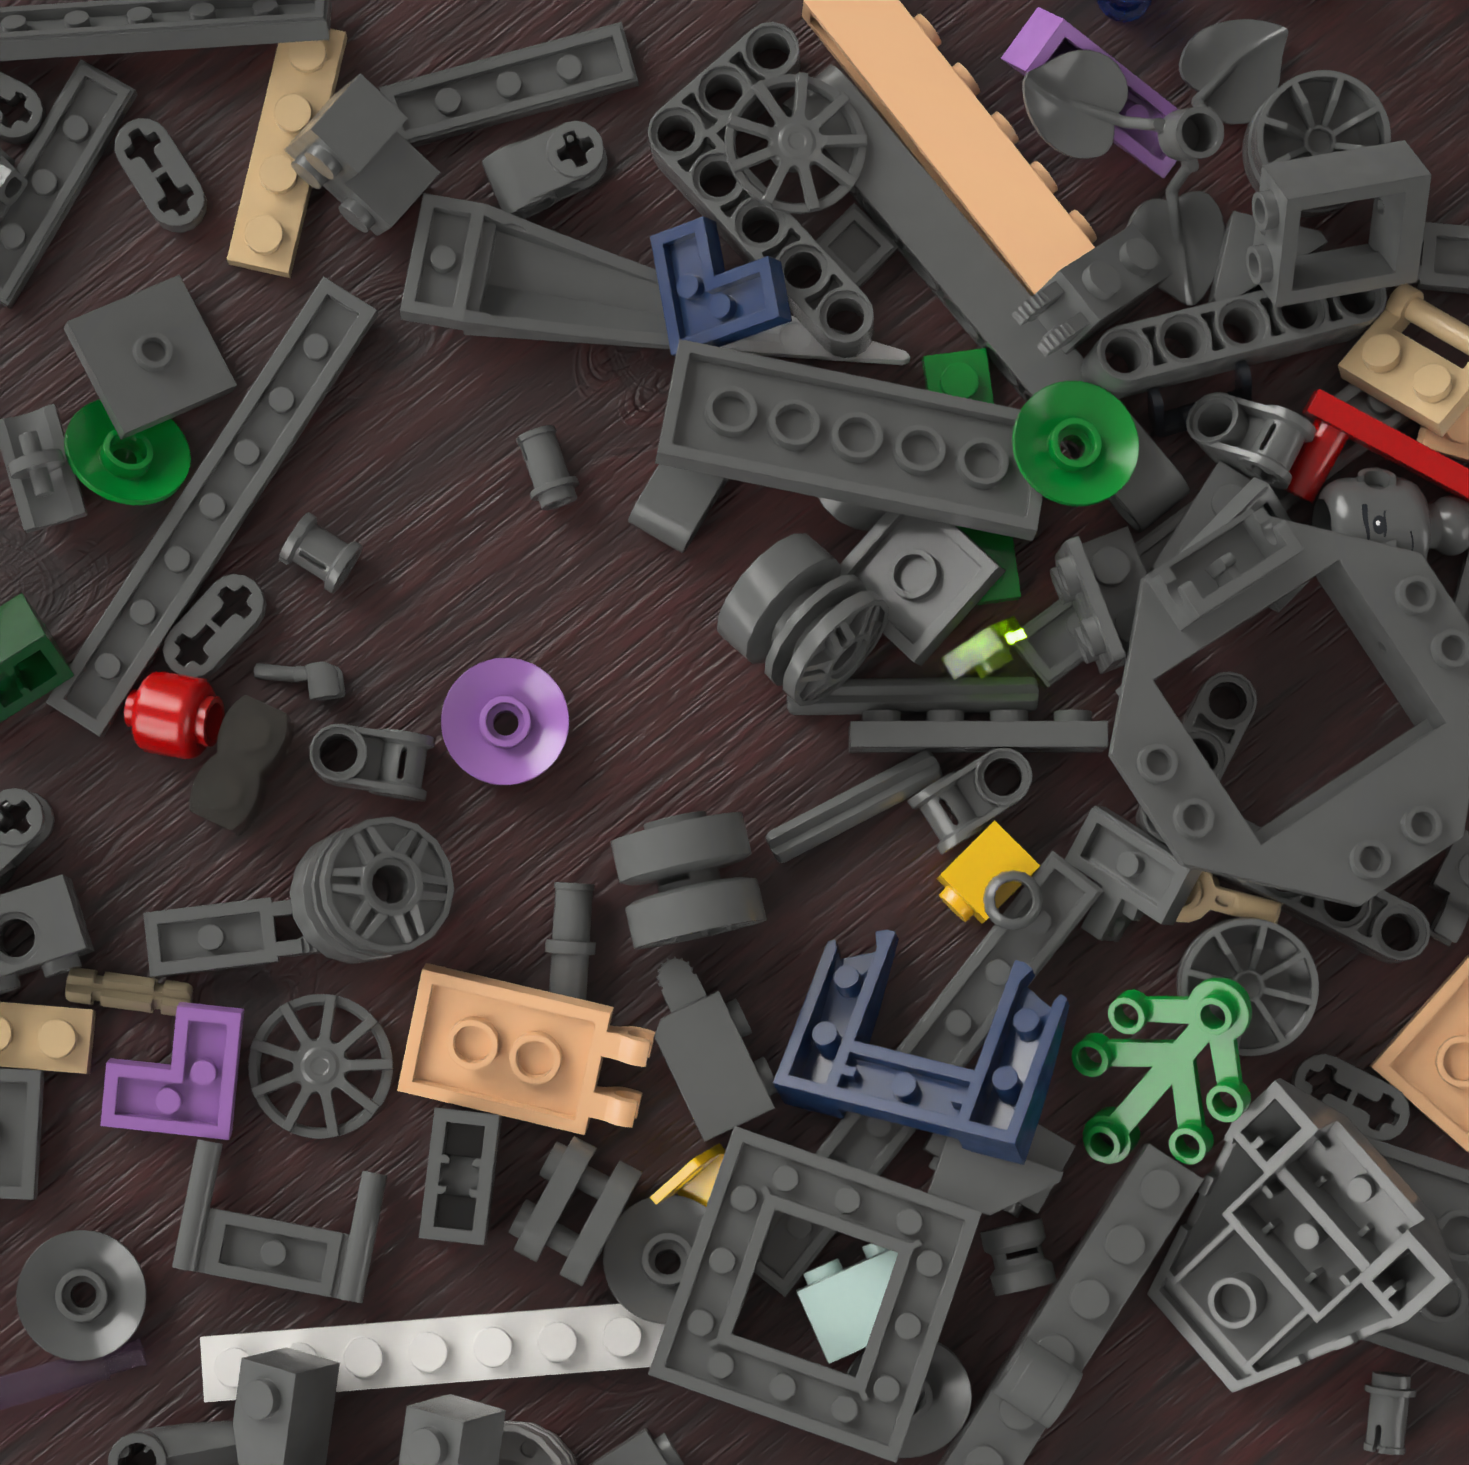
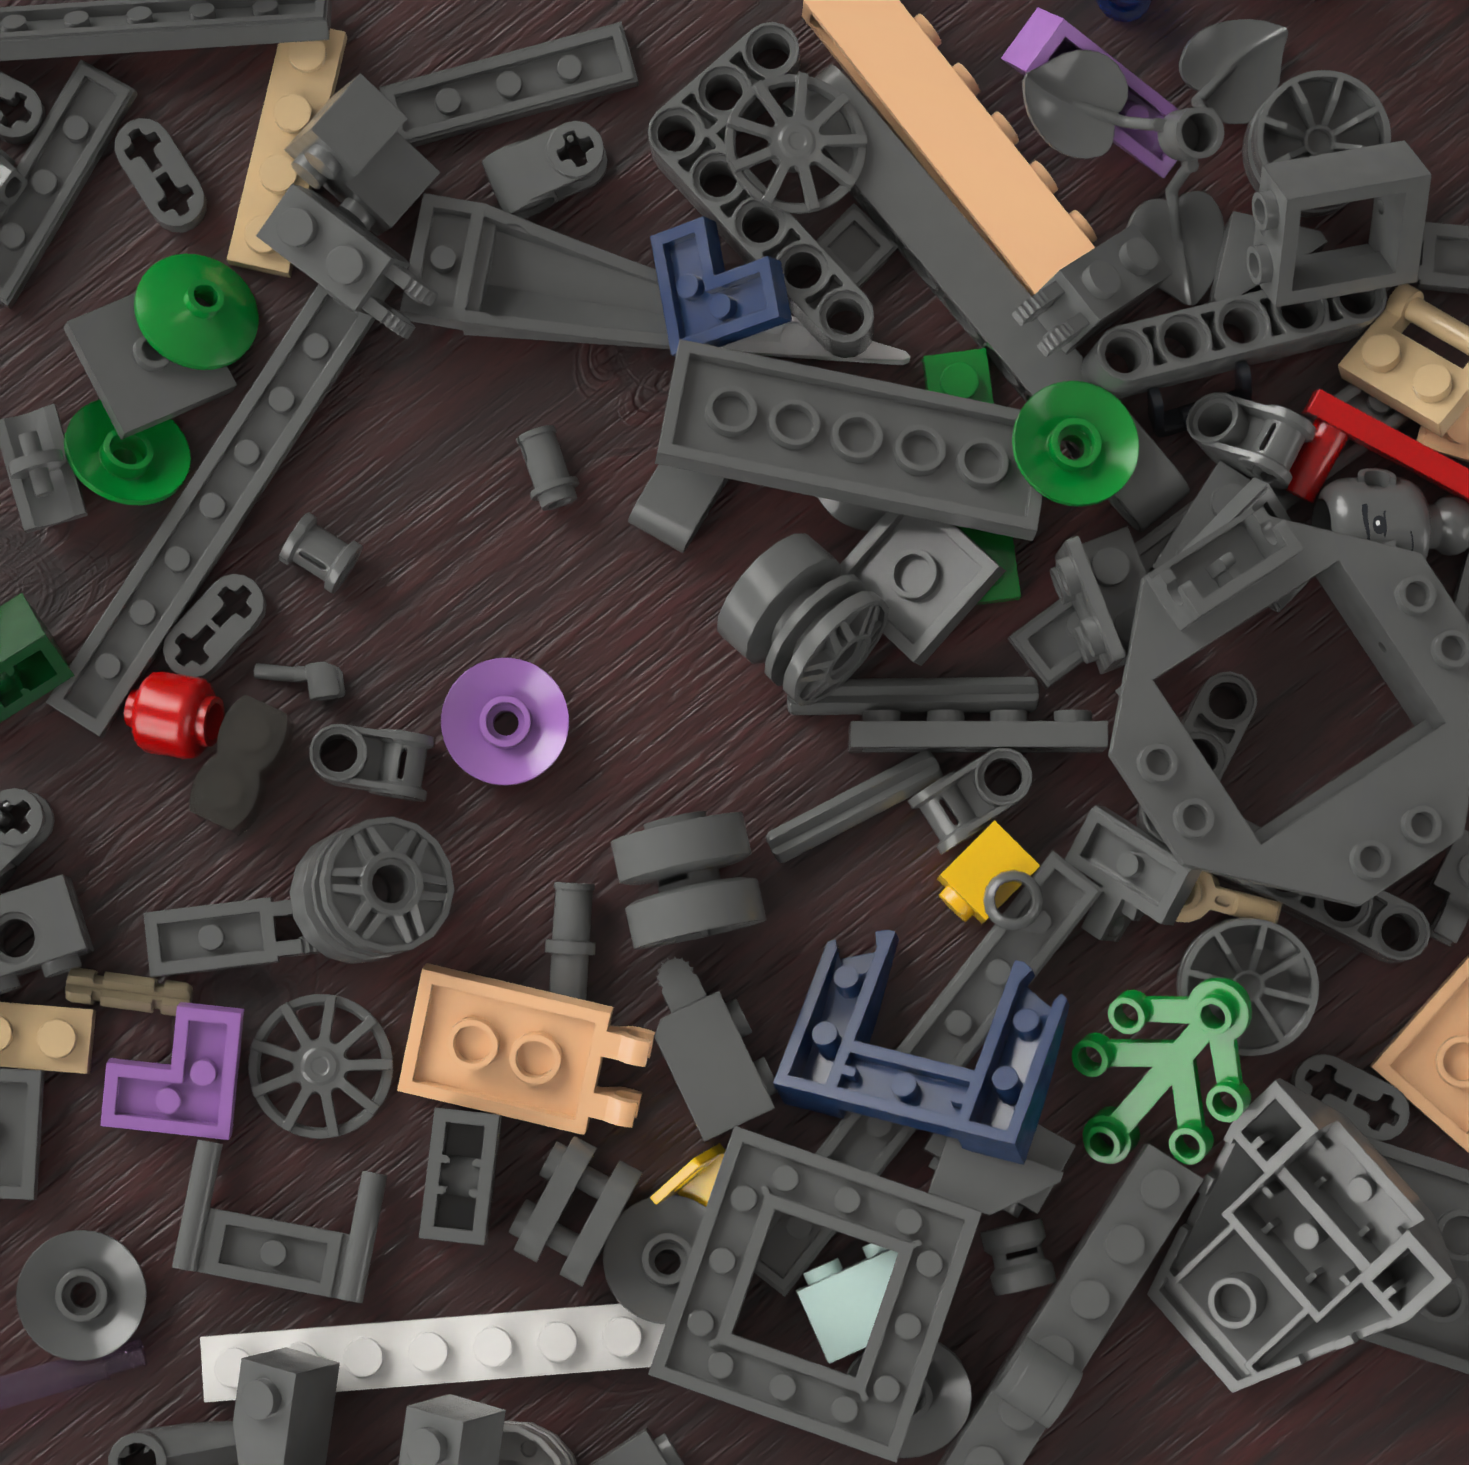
(185, 329): none -> green dish
(343, 257): none -> dark grey hinge
(986, 650): clear neon green plate -> none
(1388, 1412): dark grey pin -> none

